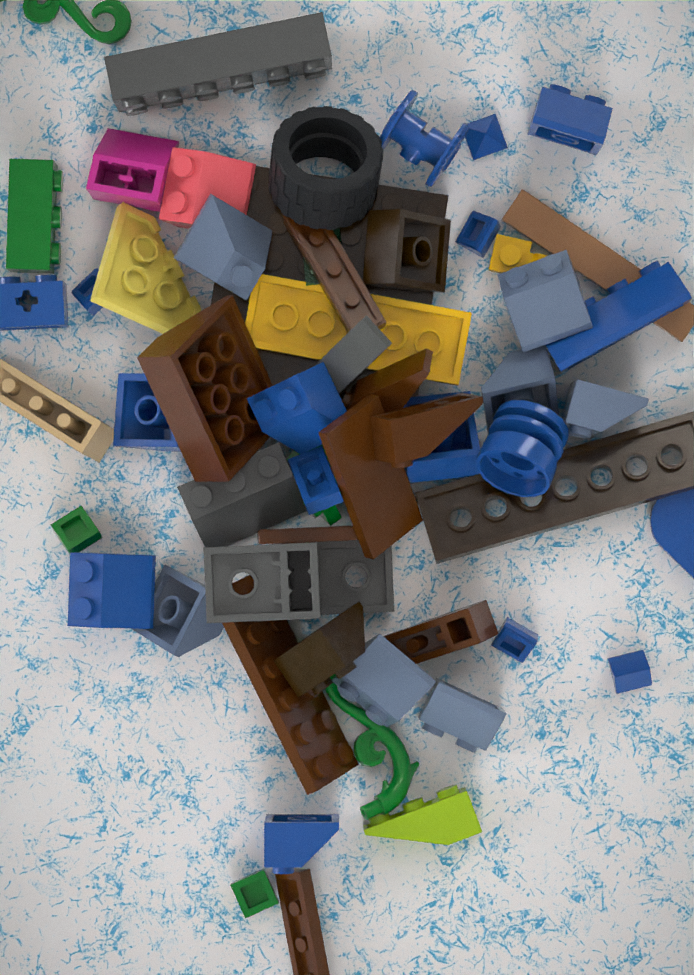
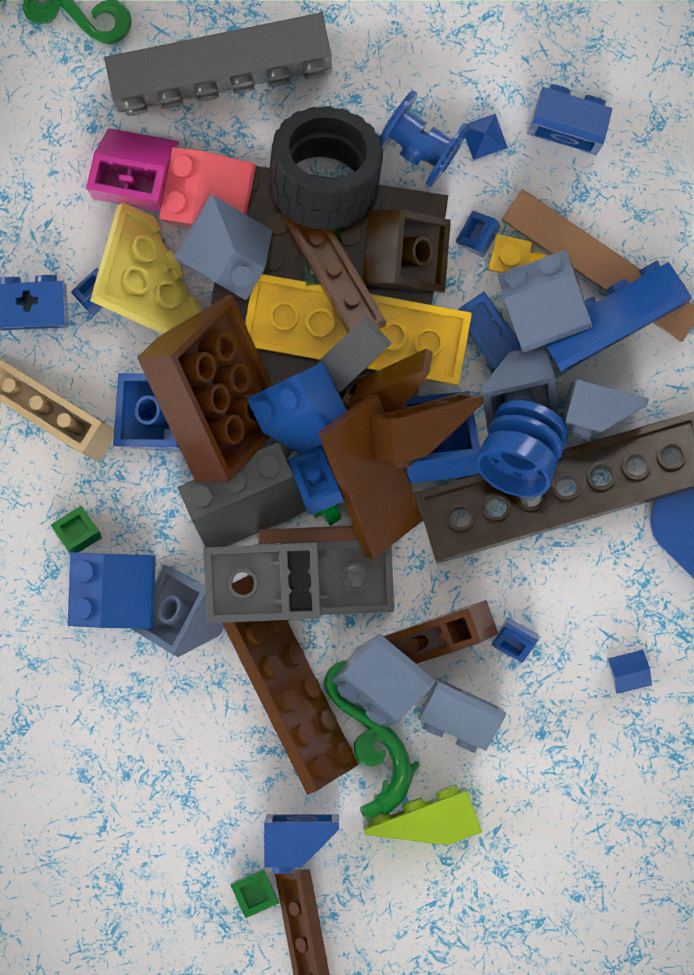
(33, 216): green brick -> none
(325, 653): dark brown slope -> none
(489, 330): none -> blue plate

